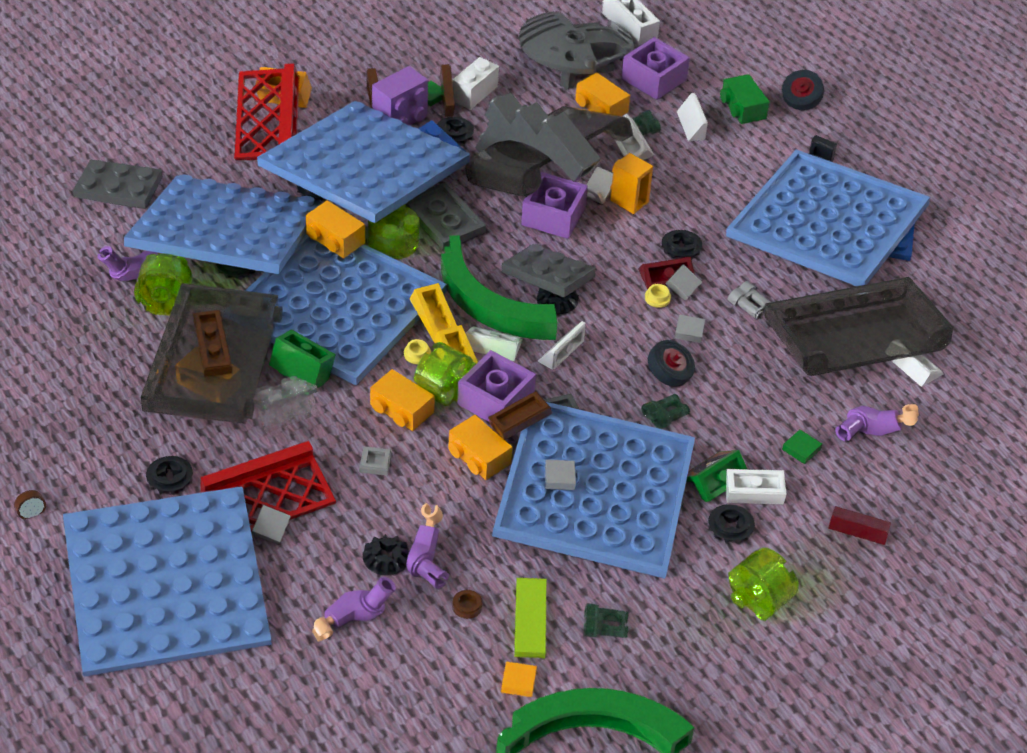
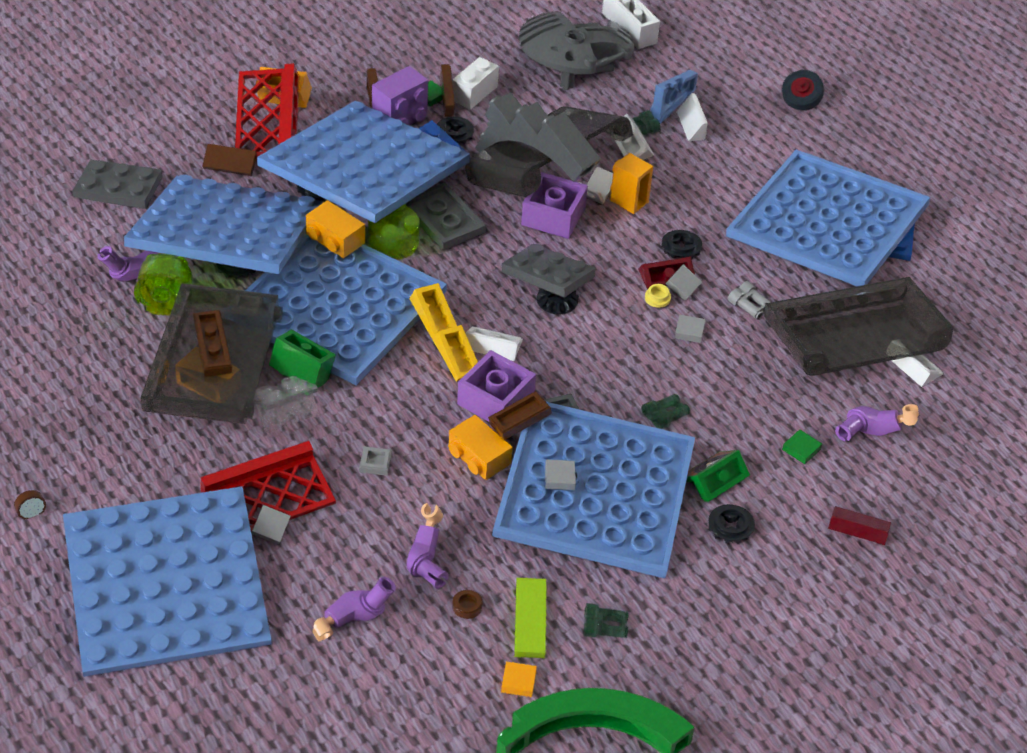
(178, 466): black gear -> none
(229, 159): none -> reddish brown tile
(383, 564): black gear -> none
(402, 400): light orange piece -> none
(415, 350): light yellow plate -> none
(442, 371): clear neon green brick -> none
(489, 308): green arch -> none
(564, 347): white slope -> none
(602, 96): light orange piece -> none
(655, 68): medium lavender brick -> none
(671, 363): black wheel -> none
(672, 94): none -> medium blue wing
(744, 99): green brick -> none
(755, 486): white slope -> none
(762, 583): clear neon green brick -> none
(823, 148): black tile -> none

